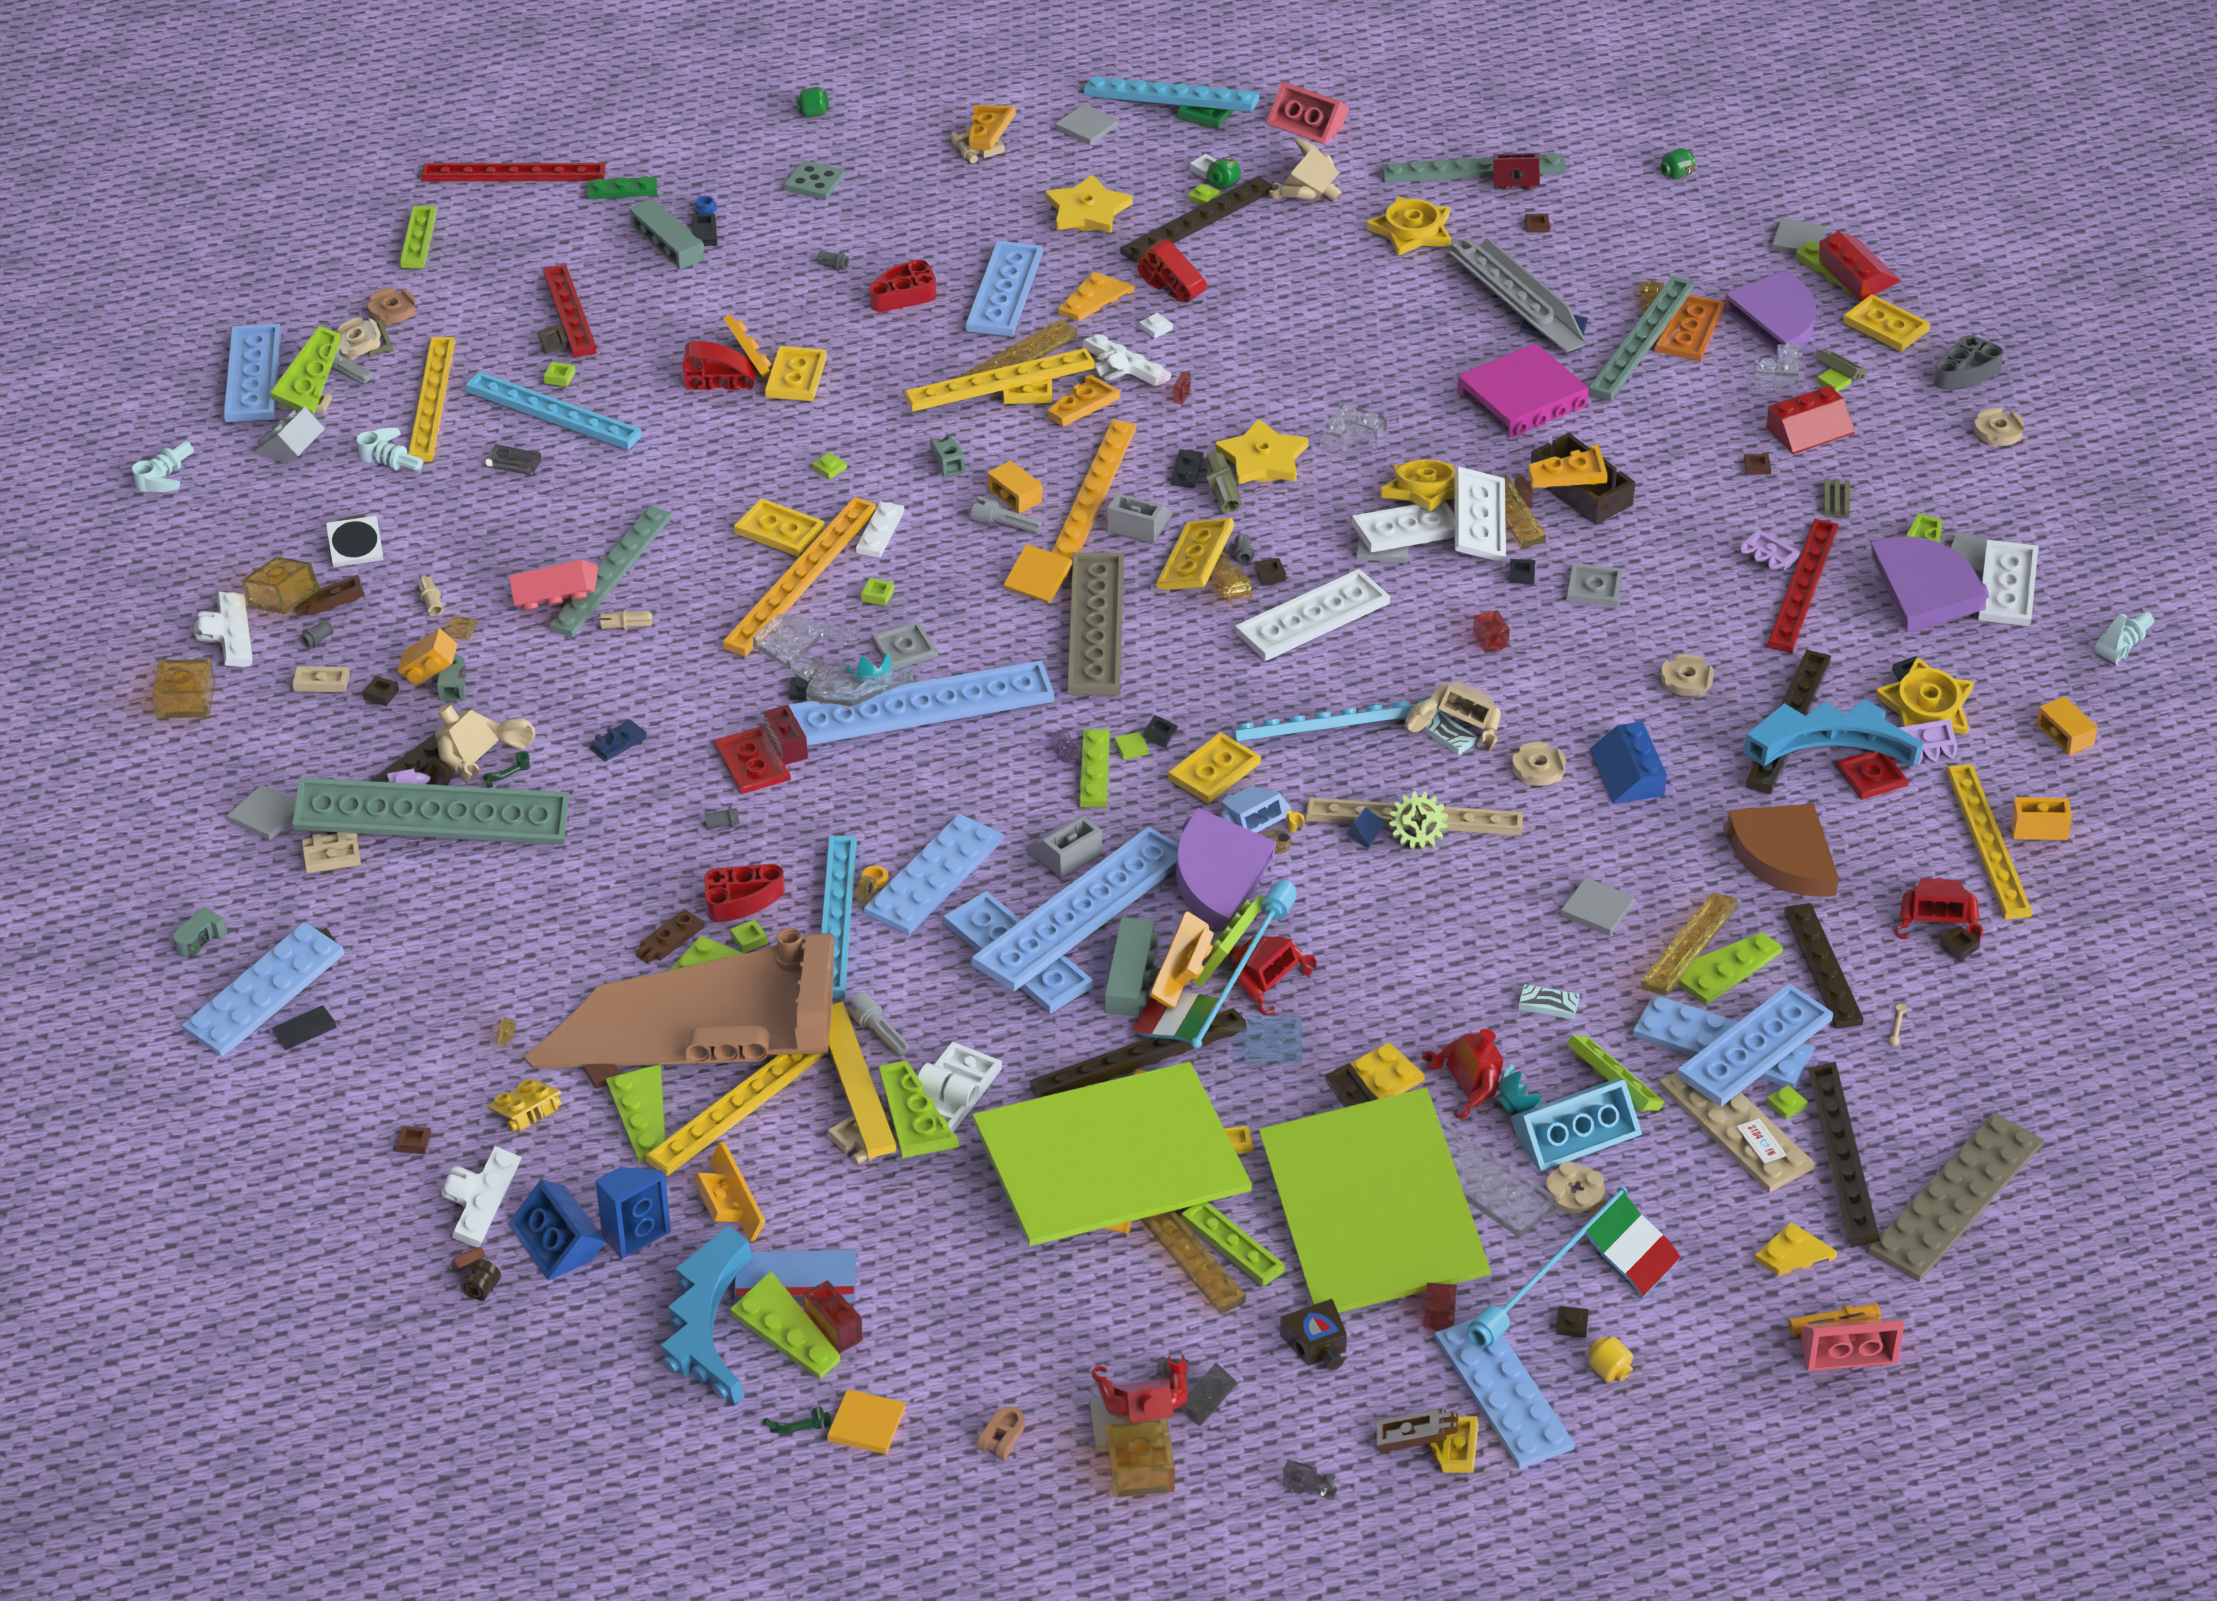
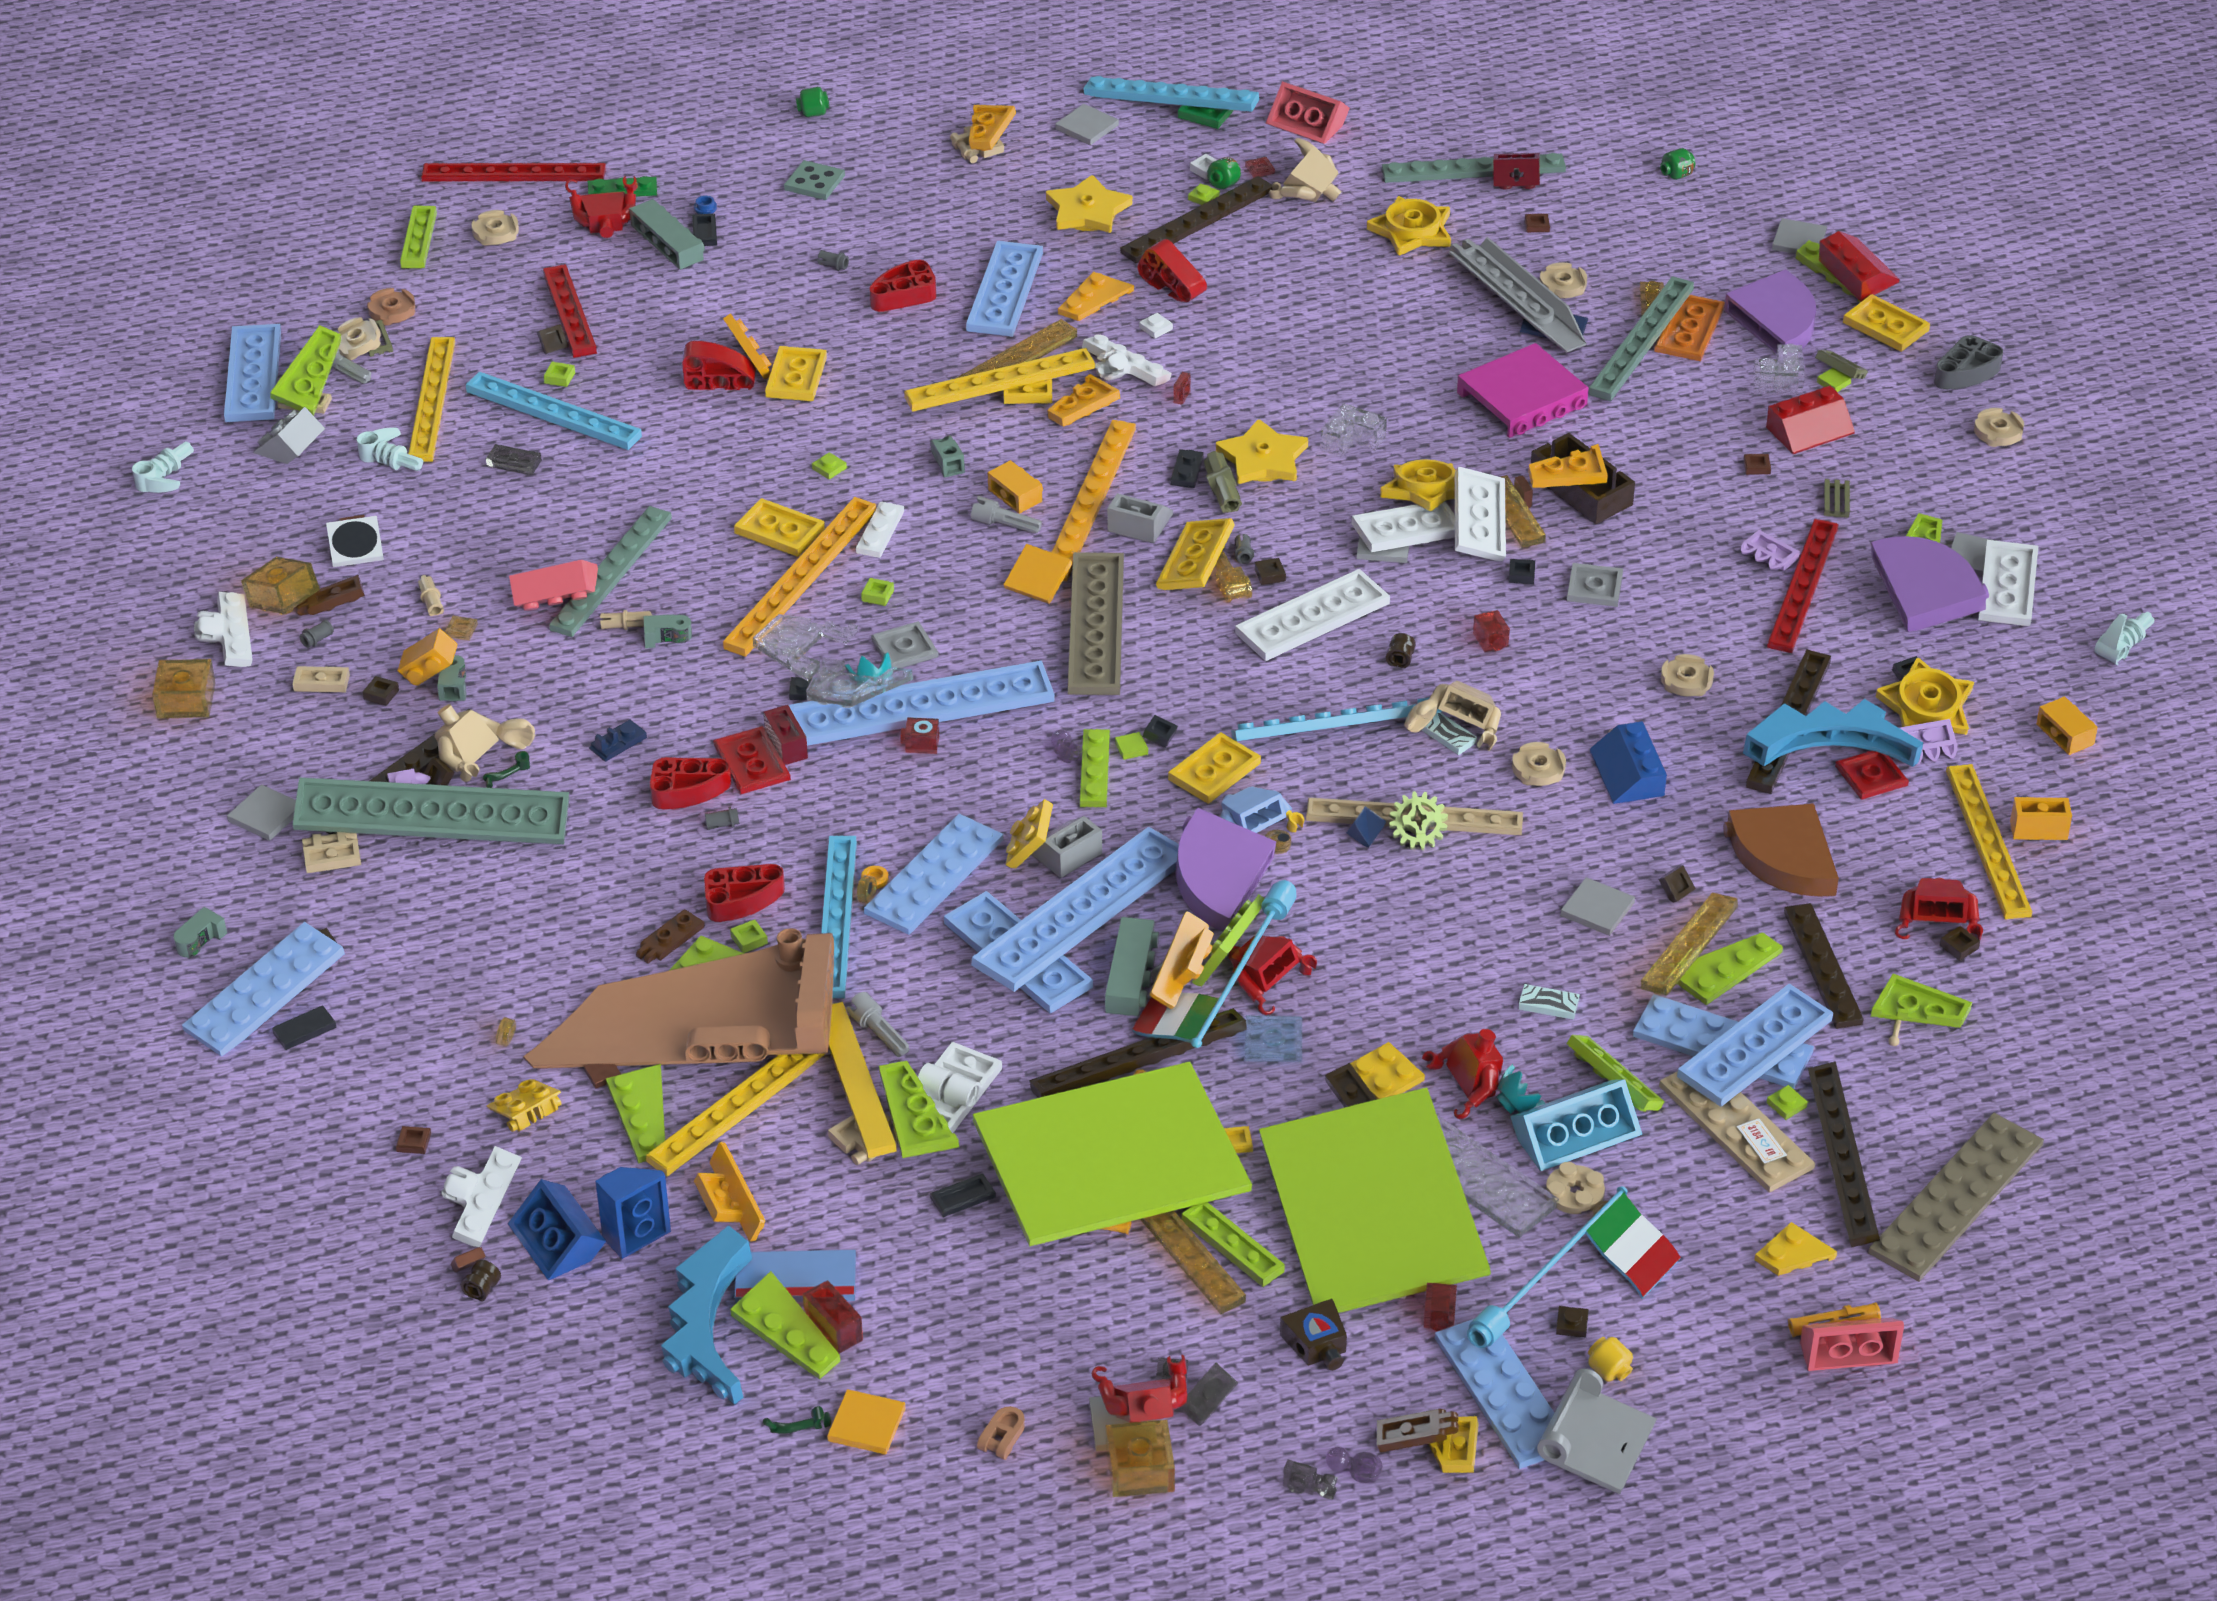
(505, 229): none -> tan plate
(603, 211): none -> red torso
(666, 629): none -> sand green leg
(687, 781): none -> red beam
(921, 735): none -> clear red brick
(963, 1195): none -> black tile
(1028, 833): none -> yellow plate
(1260, 167): none -> clear red tile
(1340, 1459): none -> clear purple plate
(1400, 650): none -> dark brown wheel
(1574, 280): none -> tan plate
(1591, 1431): none -> light grey door
(1677, 884): none -> dark brown plate
(1919, 1003): none -> lime wing

